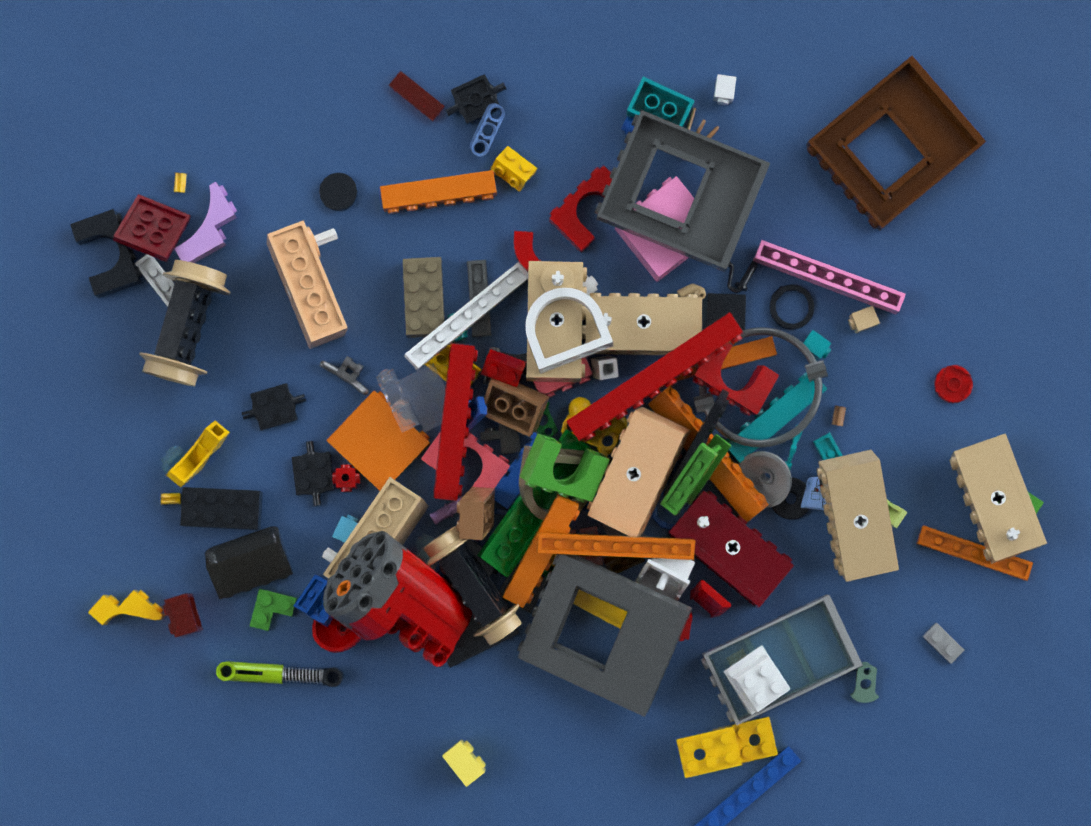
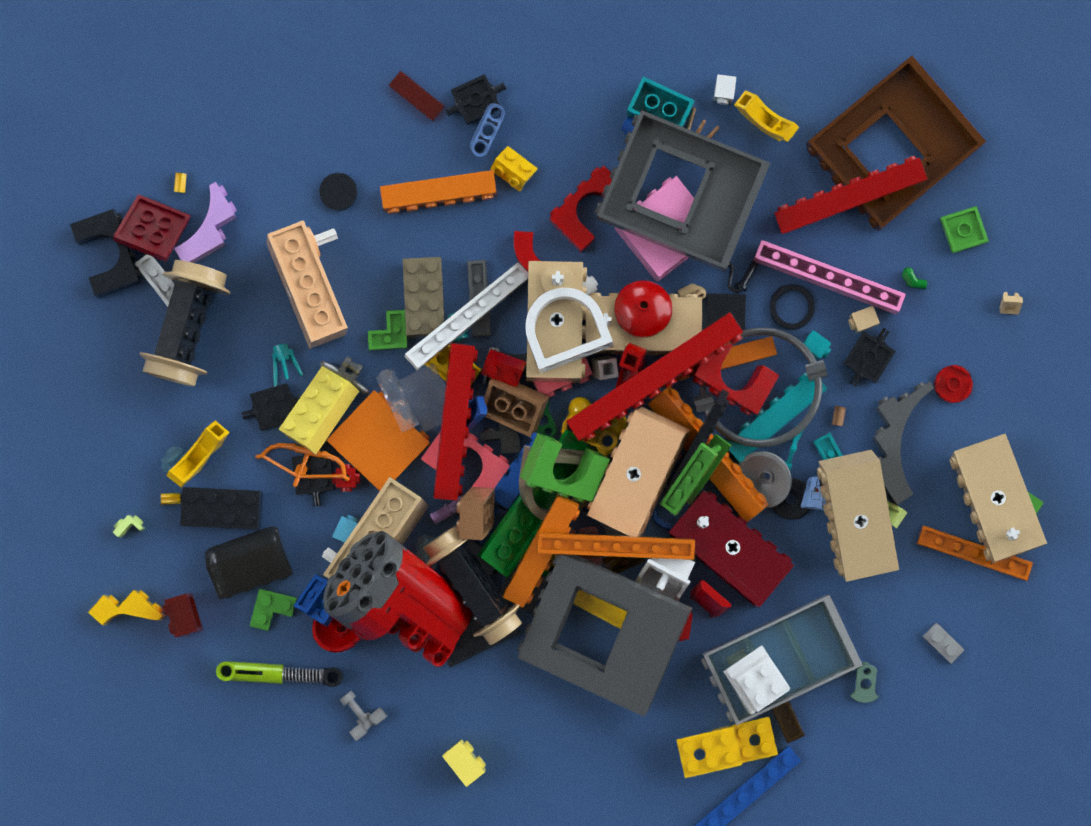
(123, 526): none -> yellowish green bracket
(282, 353): none -> teal plant
(301, 469): none -> orange piece
(319, 410): none -> light yellow brick
(365, 720): none -> light grey bar
(393, 337): none -> bright green plate
(631, 362): none -> red arch
(638, 320): none -> red dish
(764, 118): none -> yellow arch
(788, 722): none -> dark brown plate
(851, 195): none -> red brick
(869, 357): none -> black plate
(889, 440): none -> dark grey arch
(911, 280): none -> green arm
(964, 229): none -> bright green plate
(1011, 304): none -> tan tile

